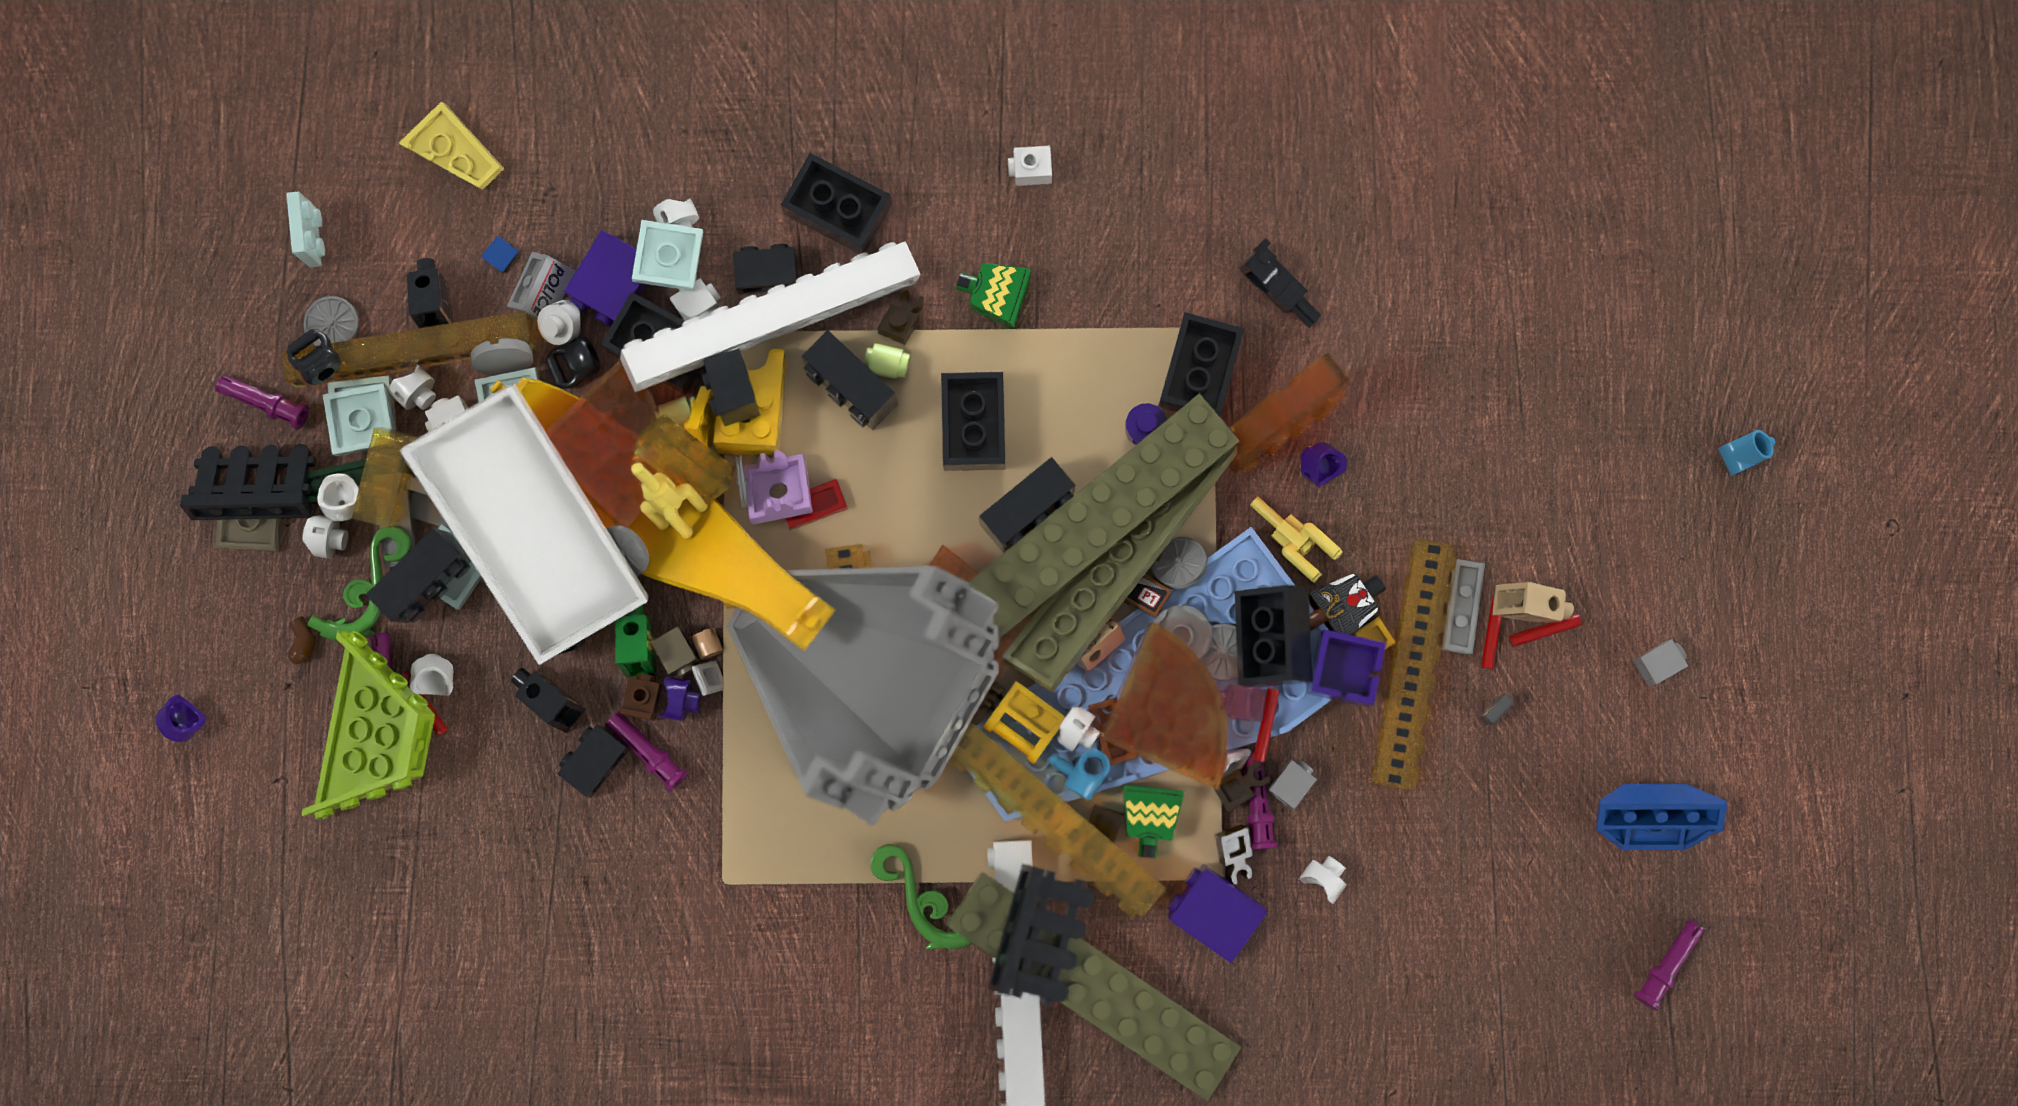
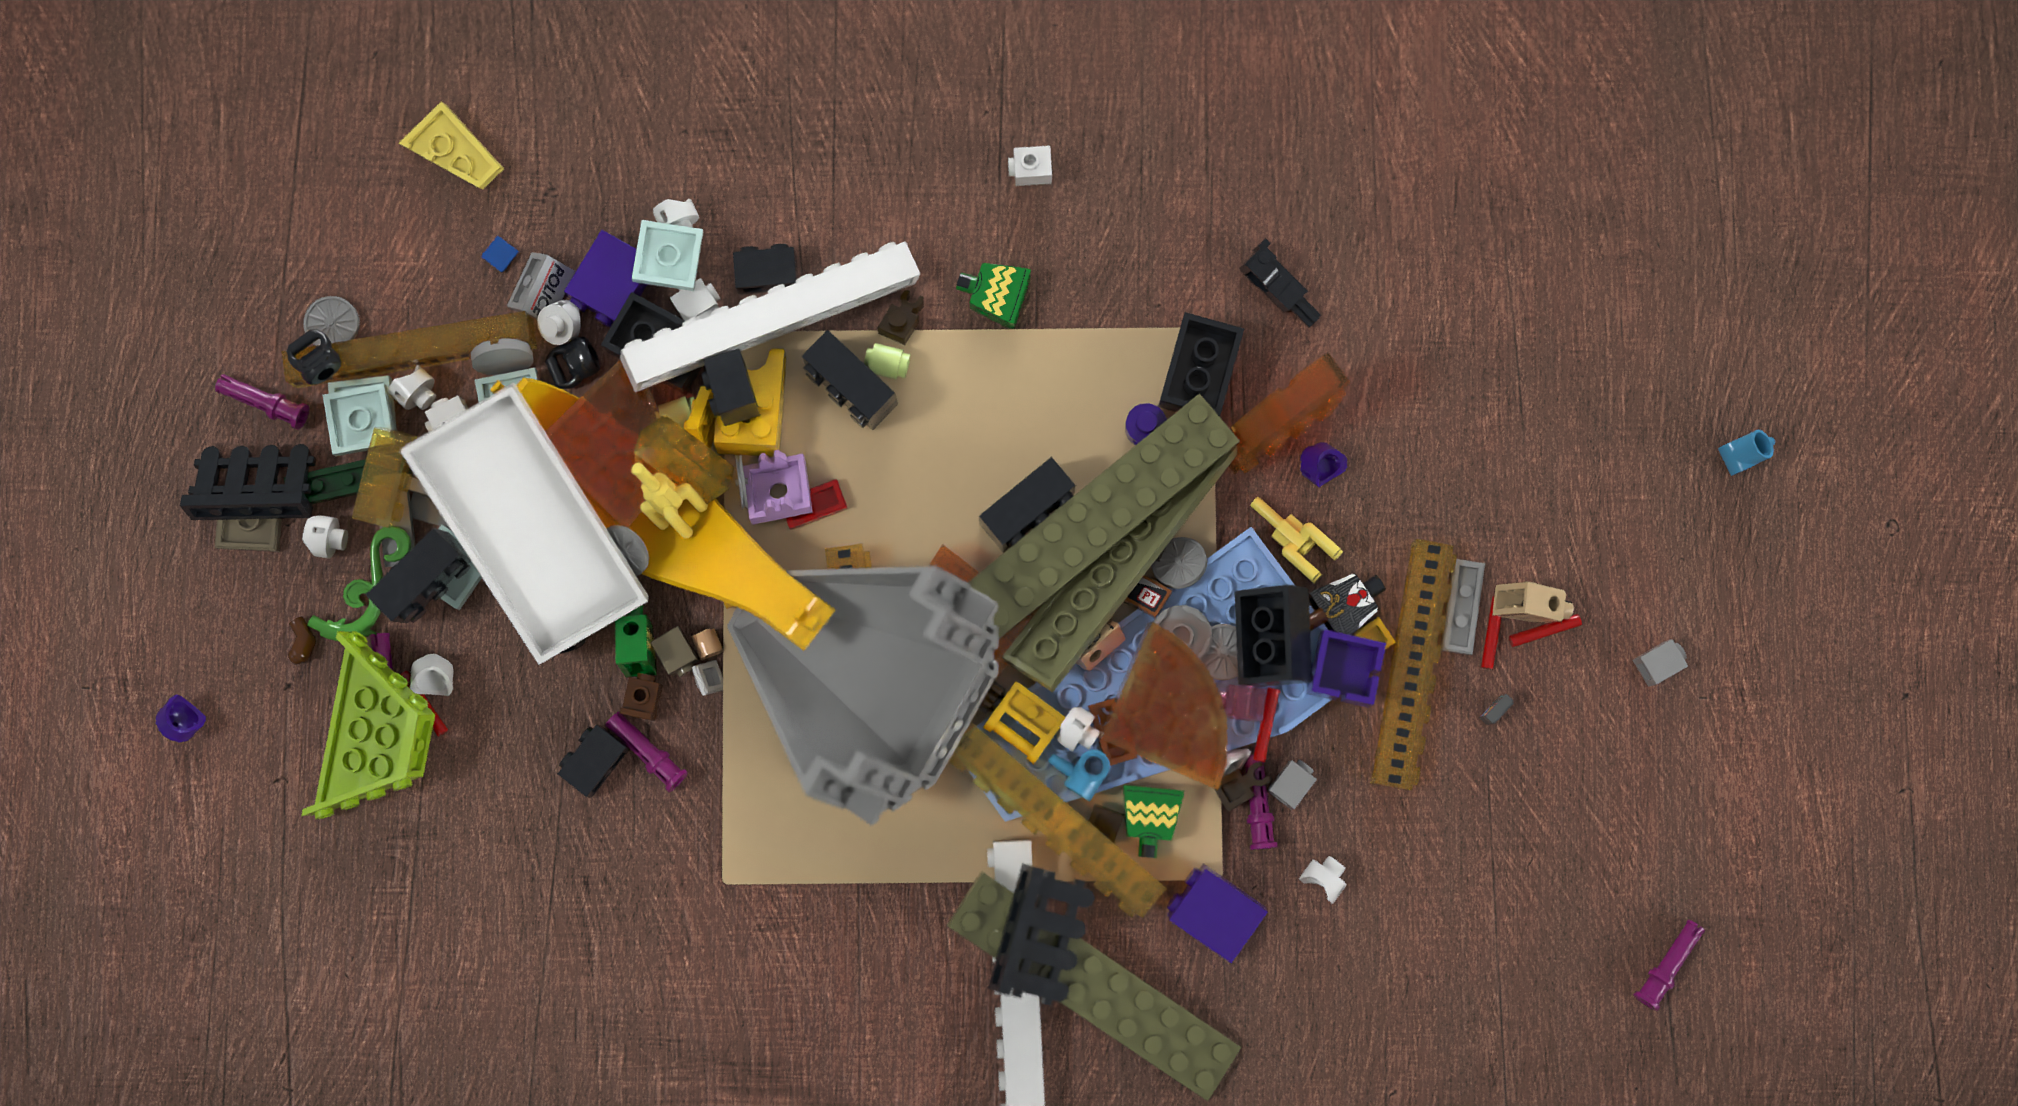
(304, 231): light aqua plate -> none
(338, 497): white piece -> none
(428, 295): black torso -> none
(547, 699): black torso -> none
(680, 699): dark purple piece -> none
(836, 204): black brick -> none
(915, 905): bright green plant -> none
(973, 421): black brick -> none
(1233, 849): plate -> none
(1659, 816): blue wedge -> none

